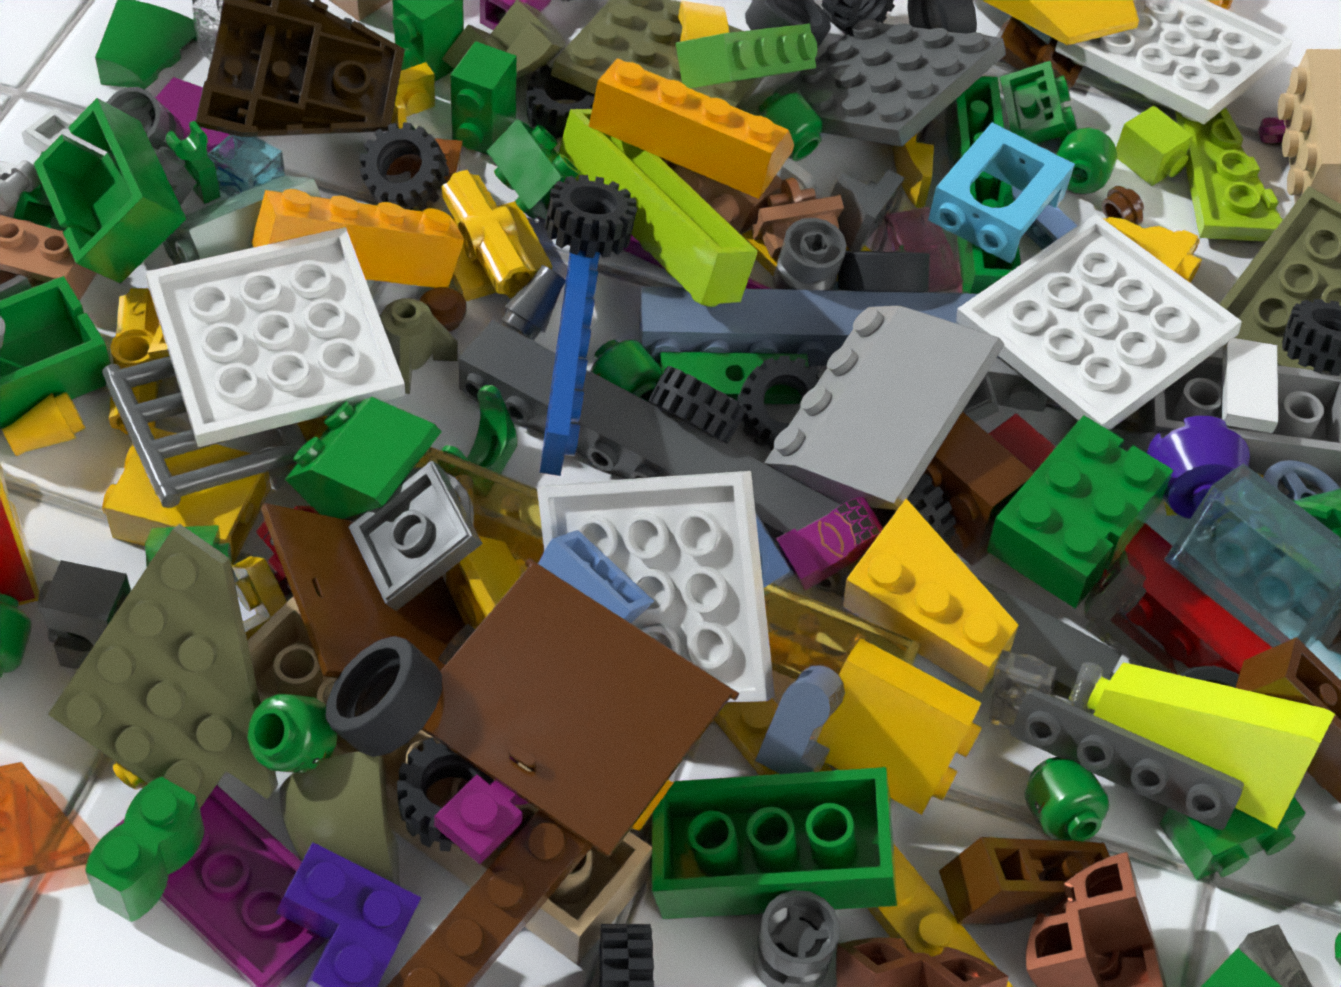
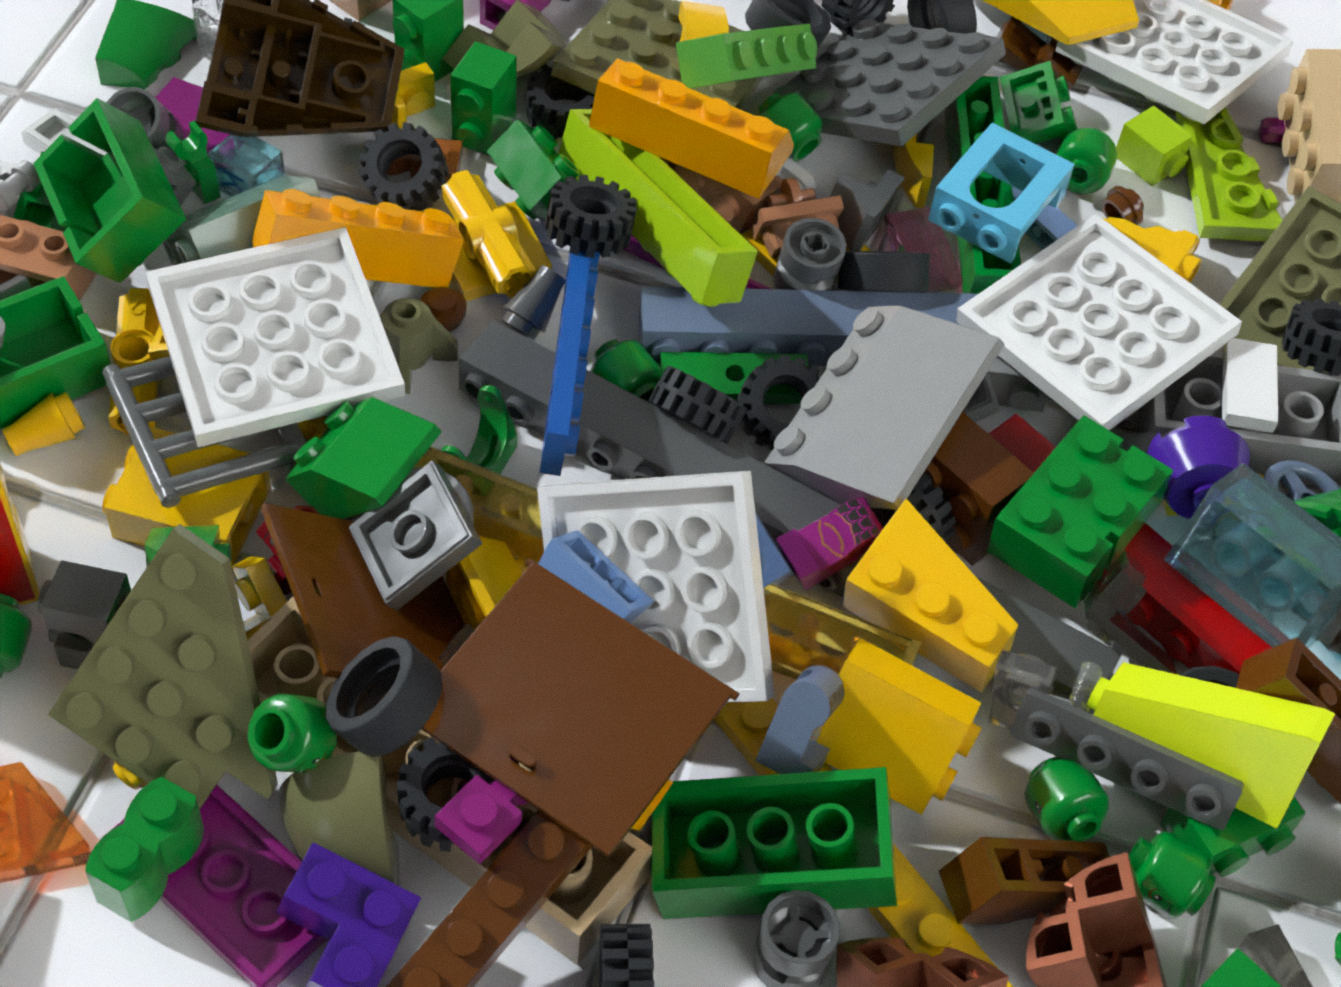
(1171, 874): none -> green head

